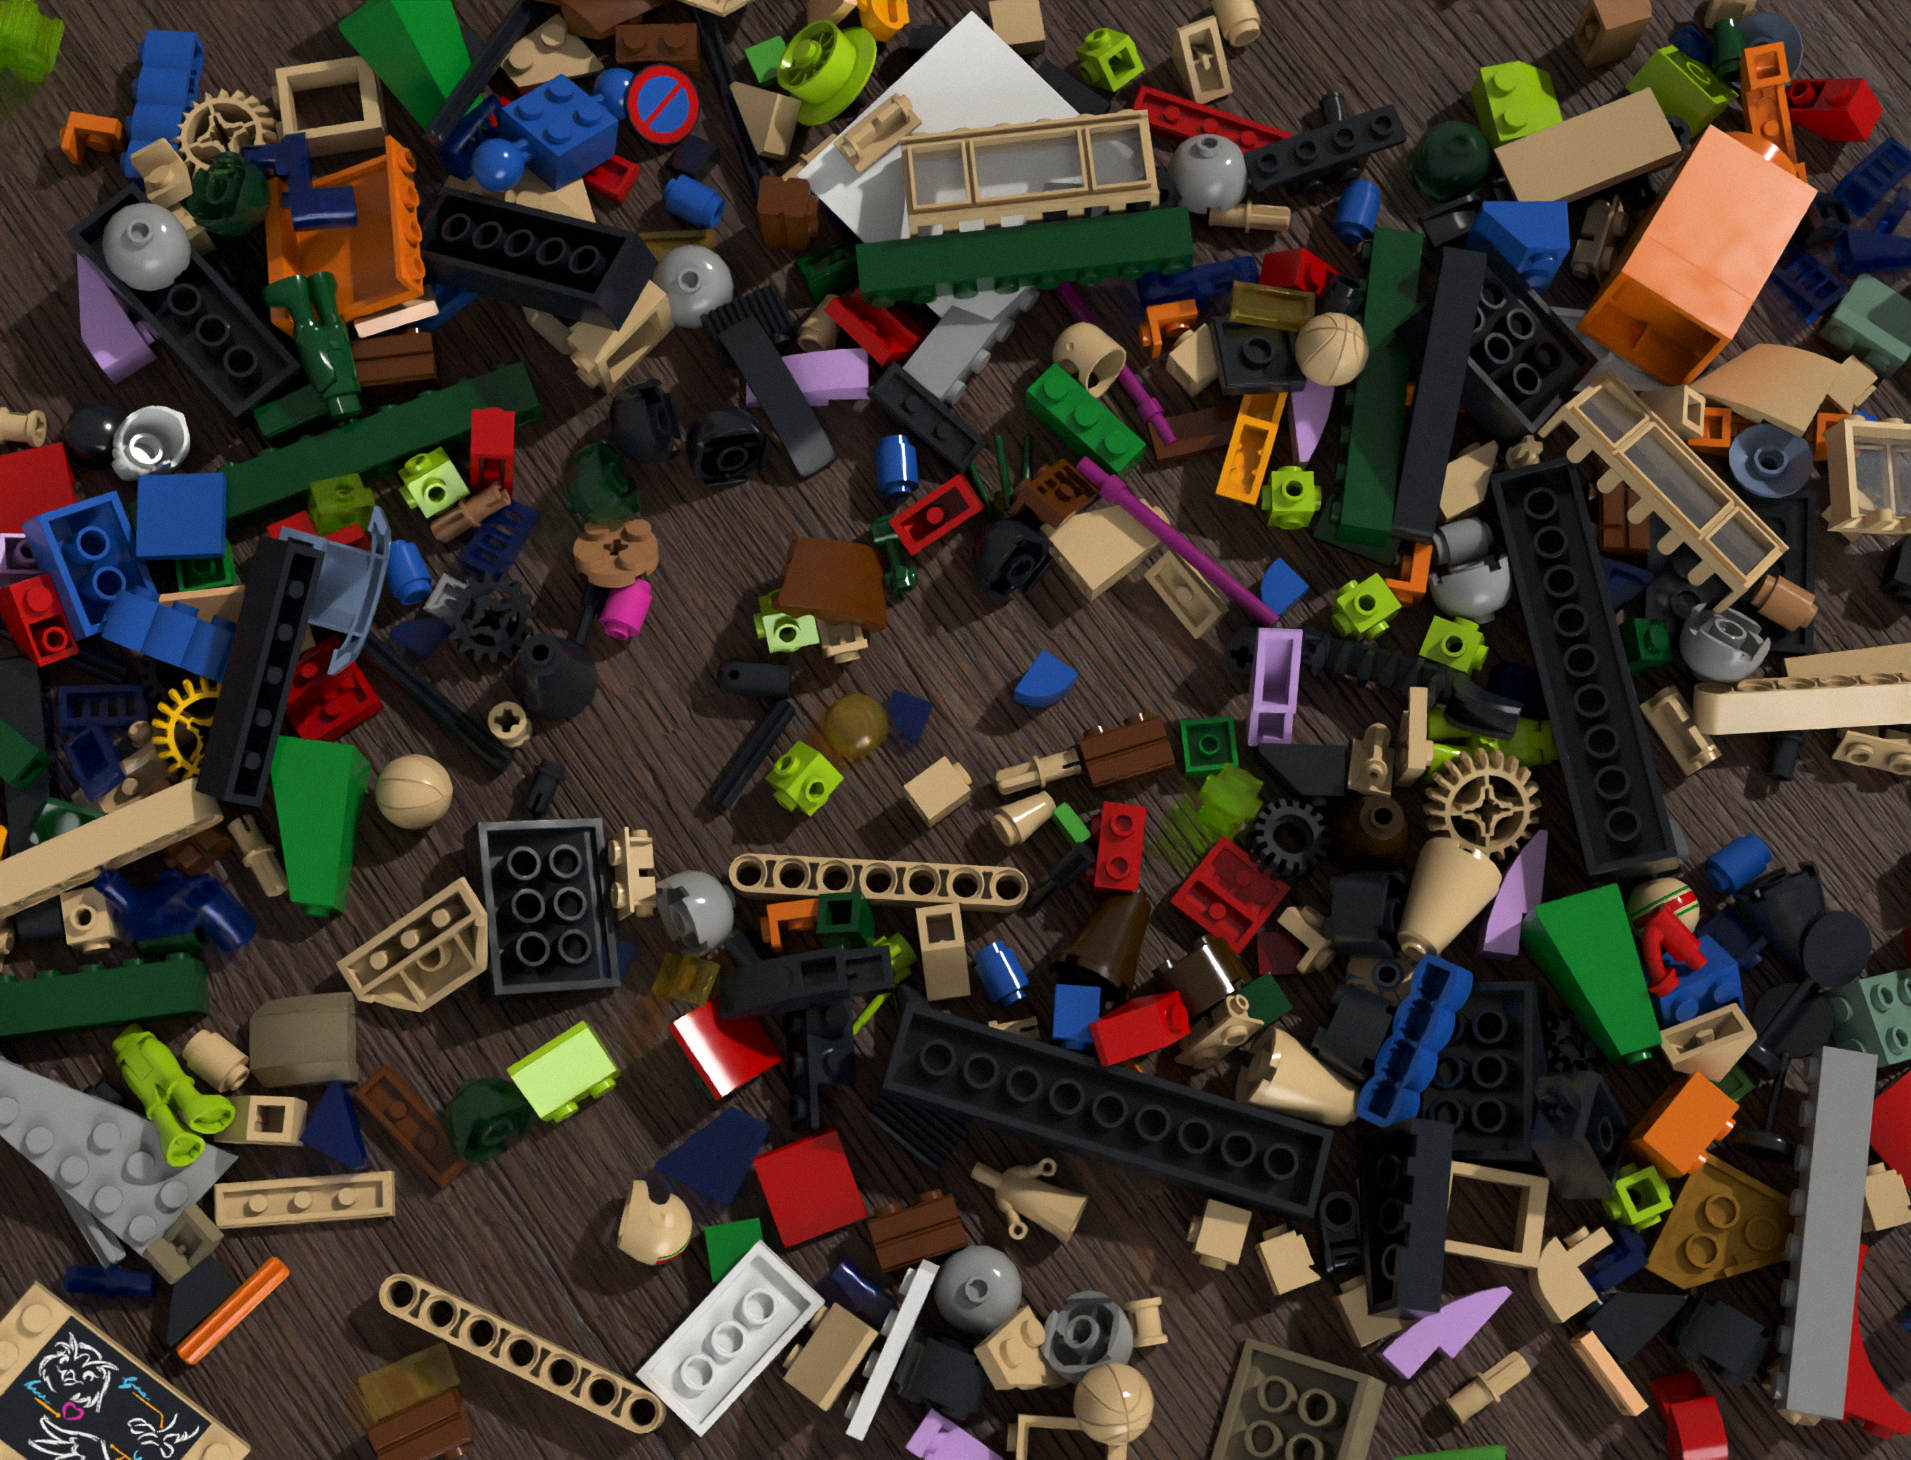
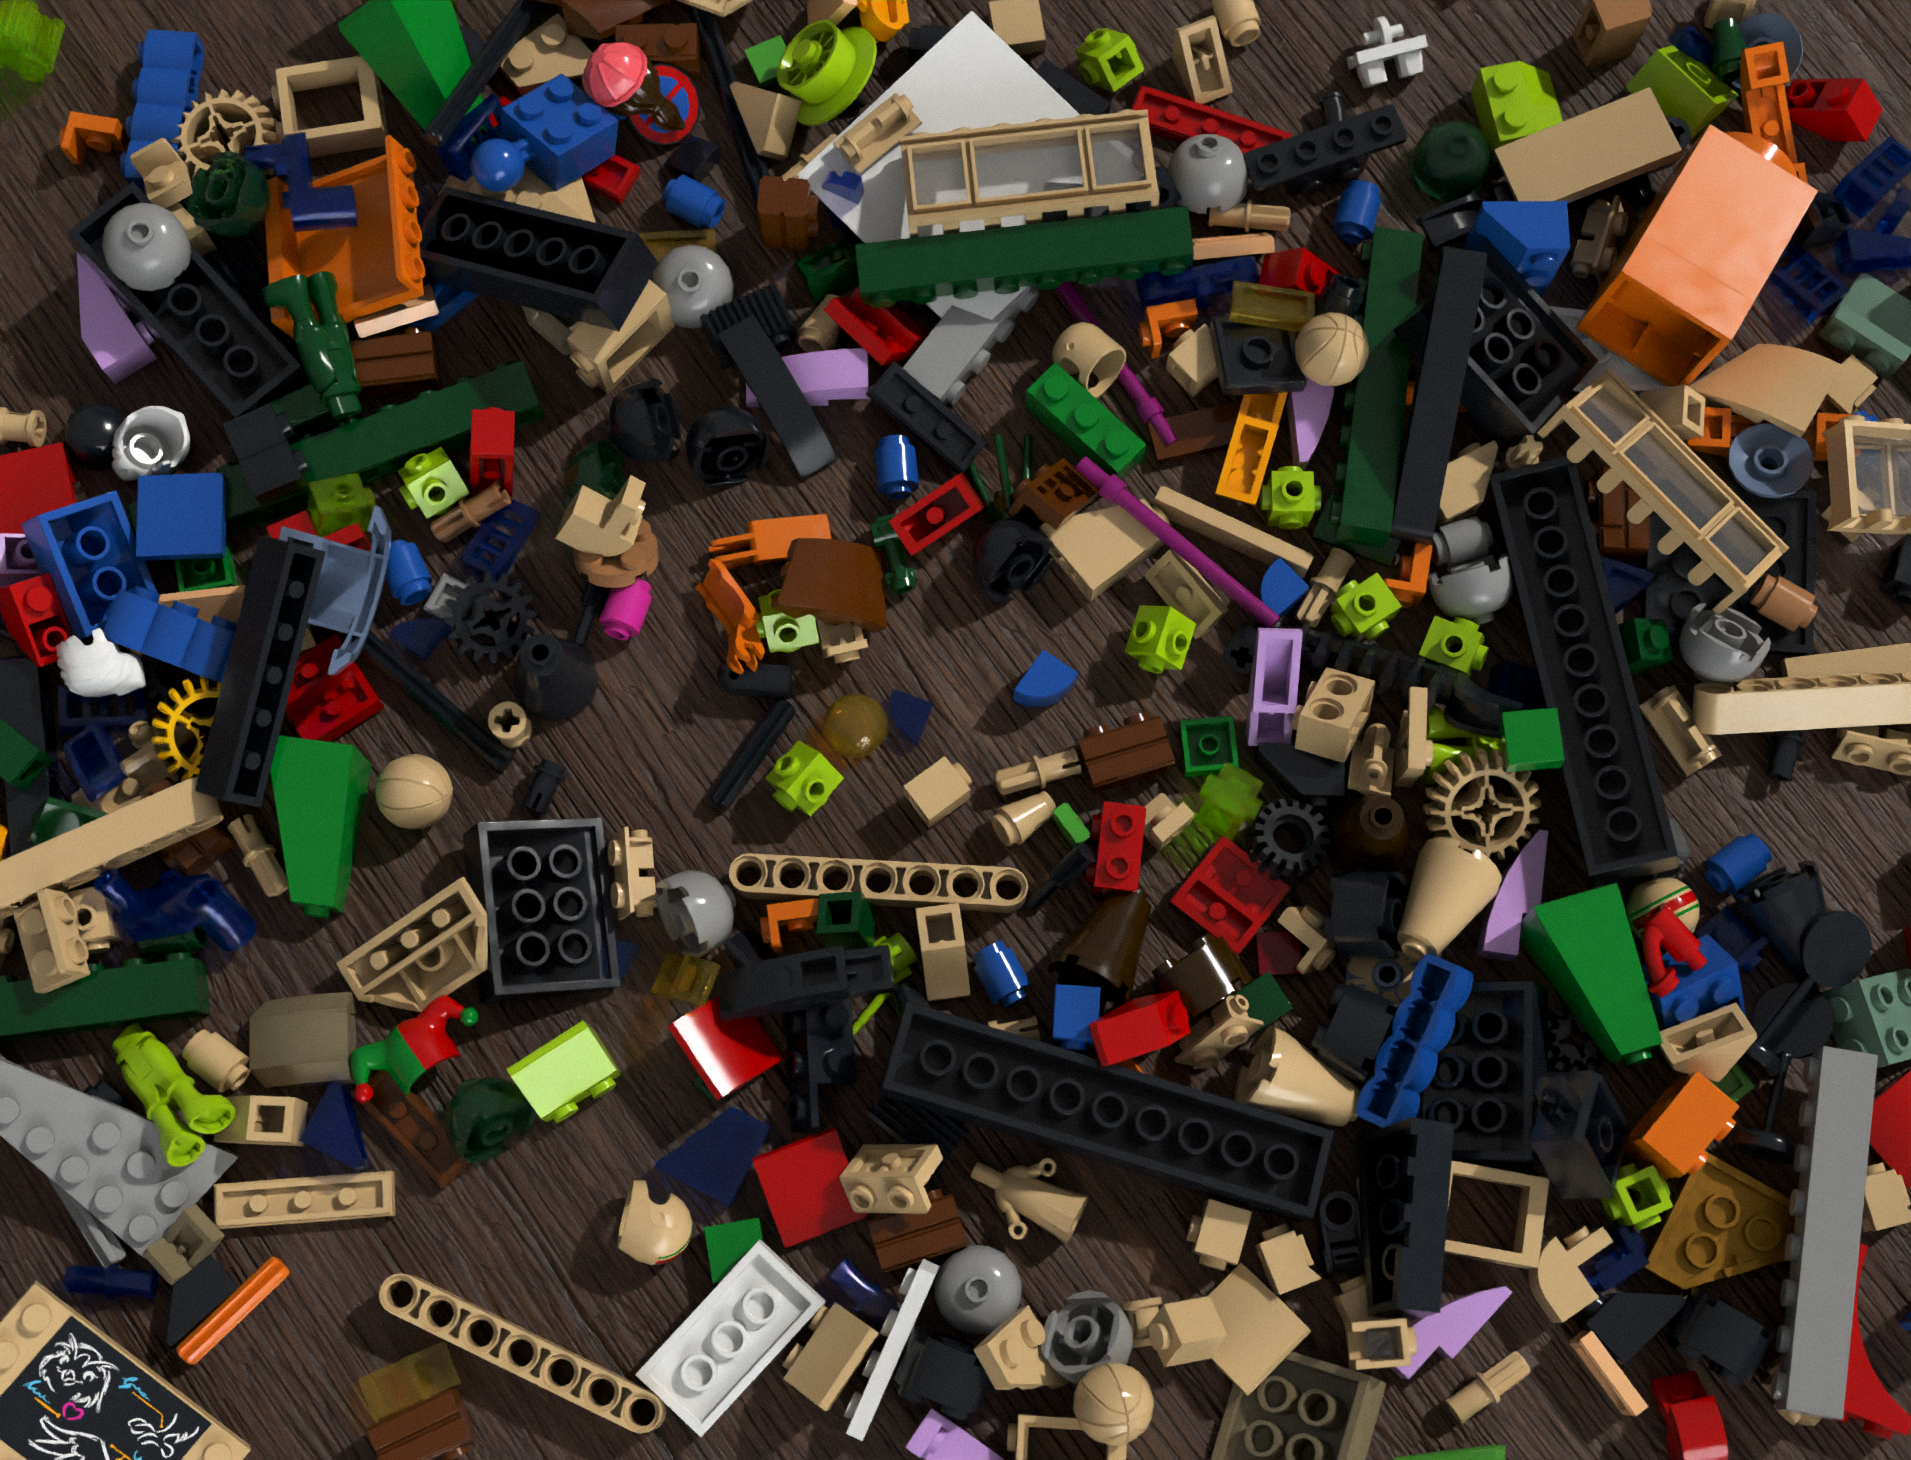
(51, 941): none -> tan bracket
(99, 667): none -> white hair
(267, 454): none -> black brick
(410, 1047): none -> piece
(602, 525): none -> tan brick
(628, 85): none -> coral piece
(736, 614): none -> orange arm
(769, 539): none -> orange arm
(848, 186): none -> clear blue tile
(890, 1178): none -> tan bracket
(1160, 638): none -> lime brick
(1165, 820): none -> tan bracket
(1186, 1331): none -> tan brick
(1230, 531): none -> tan tile
(1233, 245): none -> light nougat tile
(1257, 1327): none -> tan slope
(1324, 587): none -> tan axle
(1333, 714): none -> tan brick
(1380, 1343): none -> tan window
(1405, 52): none -> white hips
(1531, 740): none -> green piece

